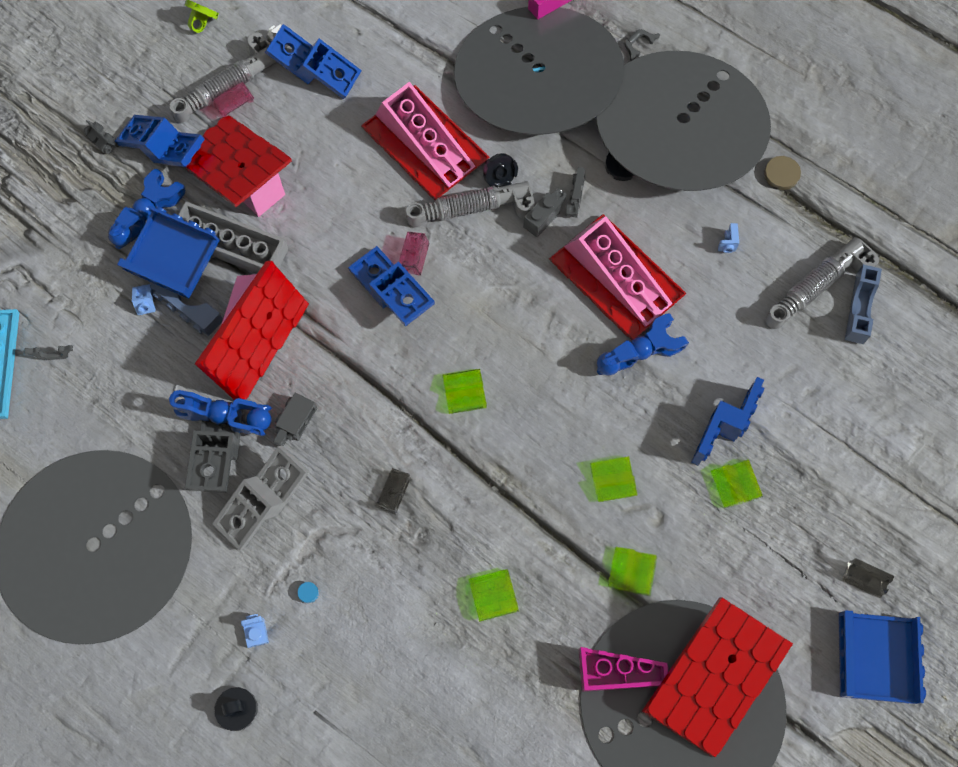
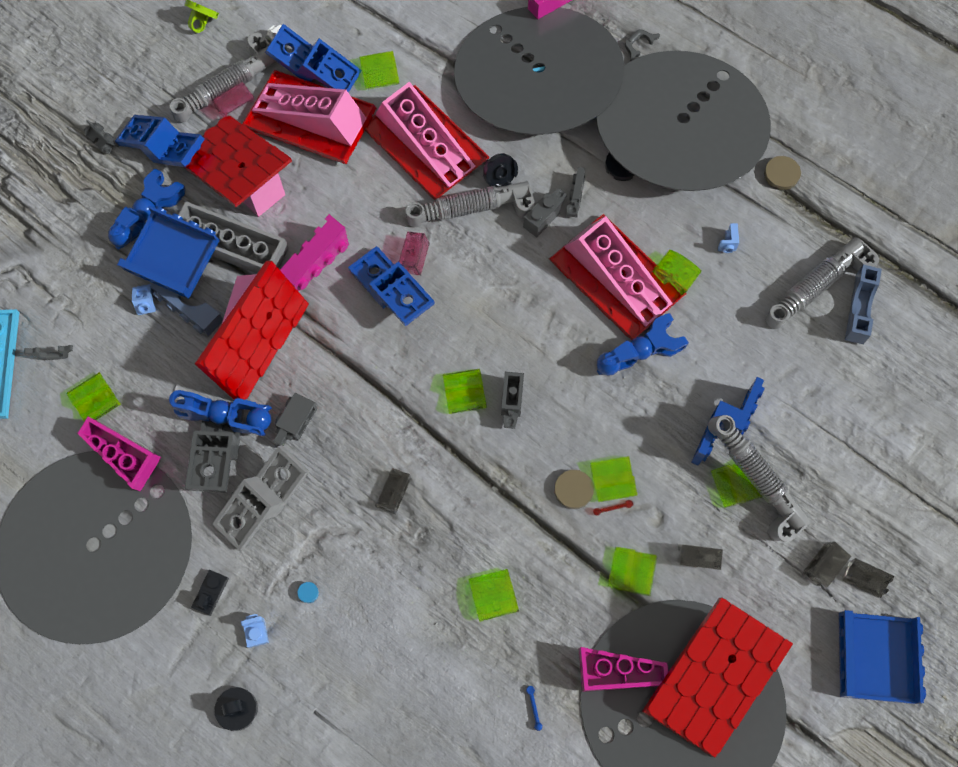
(93, 398): none -> clear neon green slope
(125, 456): none -> dark pink wedge
(210, 592): none -> black hinge
(310, 116): none -> piece
(316, 253): none -> dark pink wedge
(379, 70): none -> clear neon green slope
(512, 398): none -> dark grey hinge
(530, 690): none -> blue hinge
(574, 489): none -> dark tan tile
(628, 504): none -> clear red hinge
(677, 271): none -> clear neon green slope
(700, 556): none -> clear smoke hinge
(764, 478): none -> light grey piece
(827, 564): none -> clear smoke hinge

